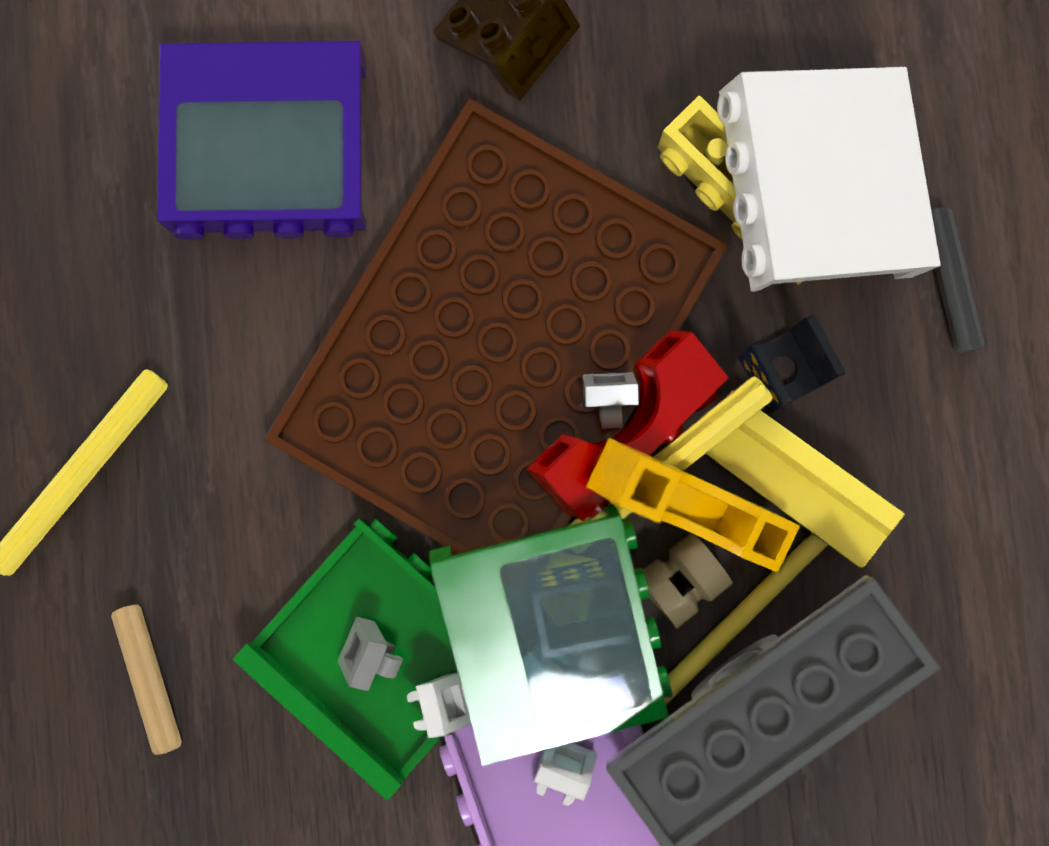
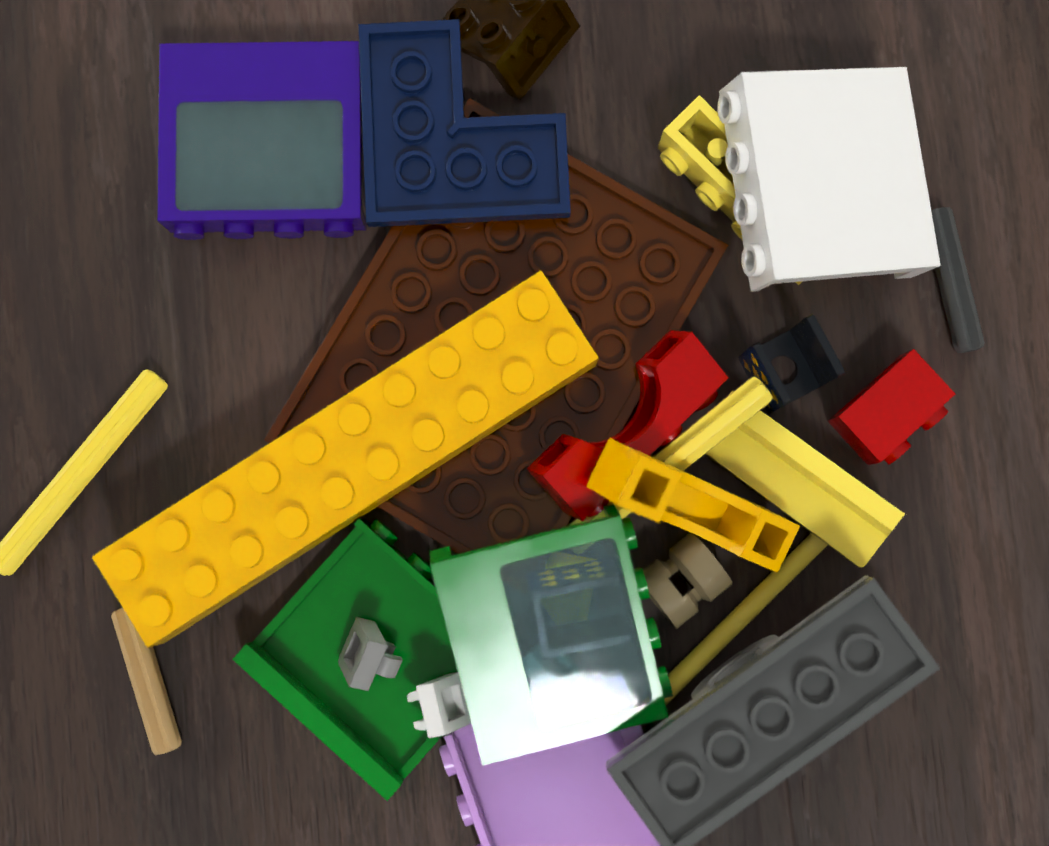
(345, 460): none -> yellow brick
(430, 160): none -> dark blue plate
(566, 770): white tile -> none
(610, 393): light grey tile -> none
(892, 409): none -> red brick

